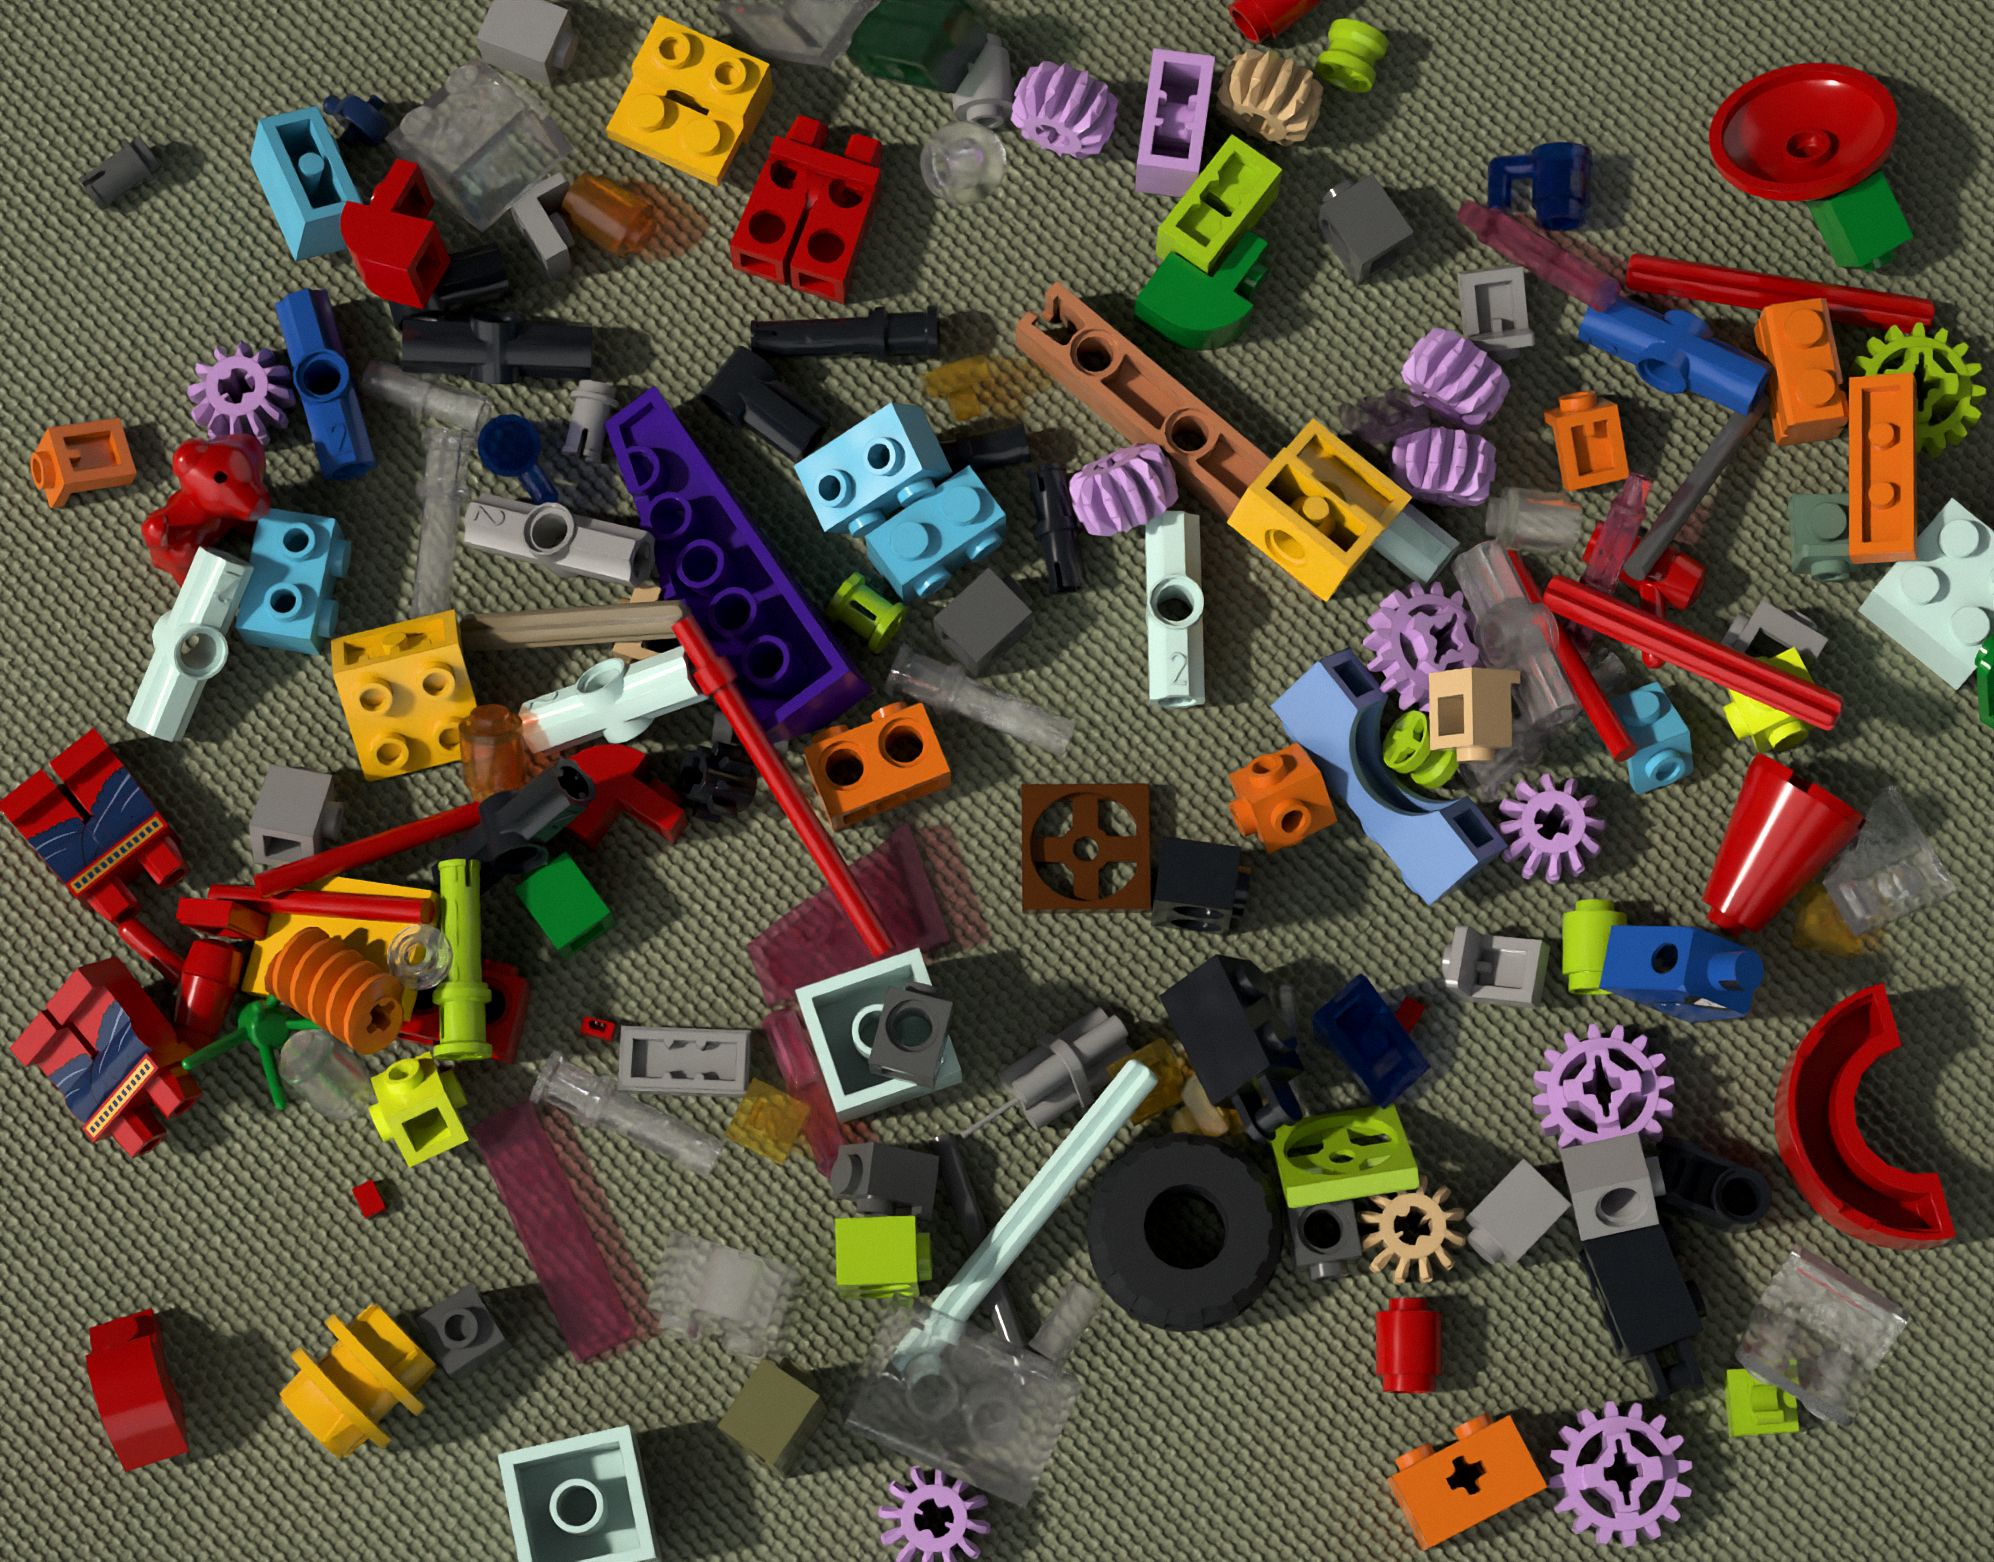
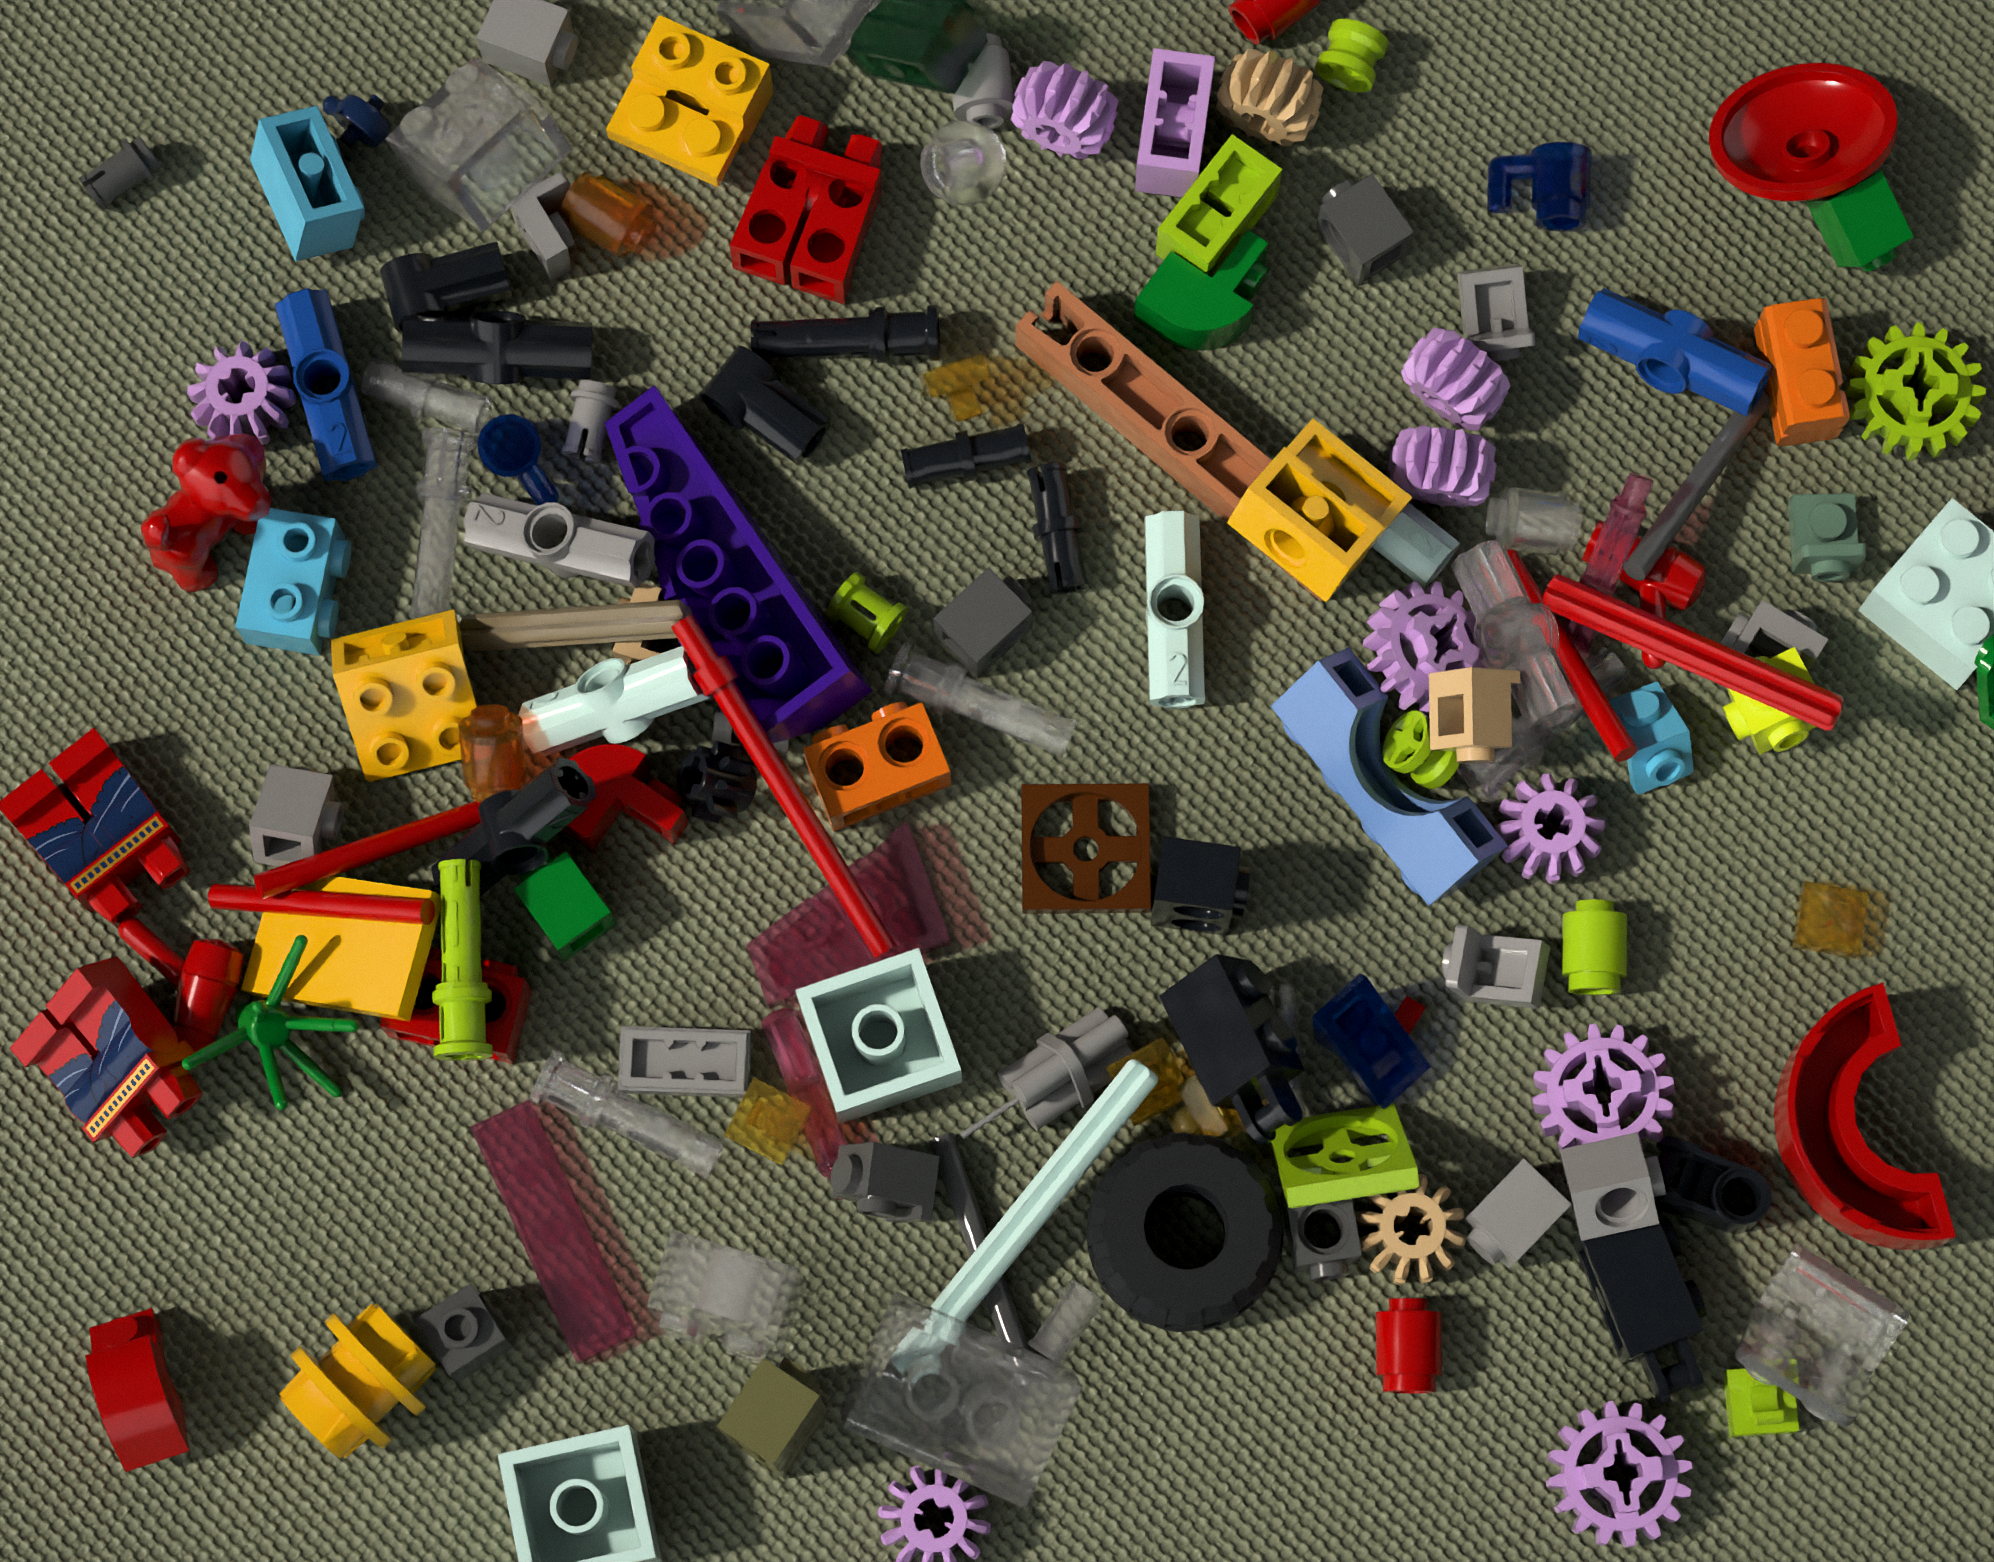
(82, 459): orange bracket -> none
(176, 679): light aqua piece -> none
(222, 919): red tile -> none
(325, 1074): clear brick -> none
(337, 990): orange piece -> none
(369, 1199): red piece -> none
(392, 242): red brick -> none
(419, 1108): neon yellow brick -> none
(433, 967): clear plate -> none
(598, 1029): red piece -> none
(873, 470): medium azure brick -> none
(881, 1257): lime brick -> none
(906, 1063): dark grey brick -> none
(937, 536): medium azure brick -> none
(1123, 489): lavender gear -> none
(1280, 799): orange brick -> none
(1397, 417): tile -> none
(1504, 1471): orange brick -> none
(1540, 256): clear pink piece -> none
(1588, 440): orange bracket -> none
(1707, 978): blue torso -> none
(1761, 290): red axle -> none
(1774, 845): red cone -> none
(1883, 468): orange plate -> none
(1886, 869): clear wing -> none

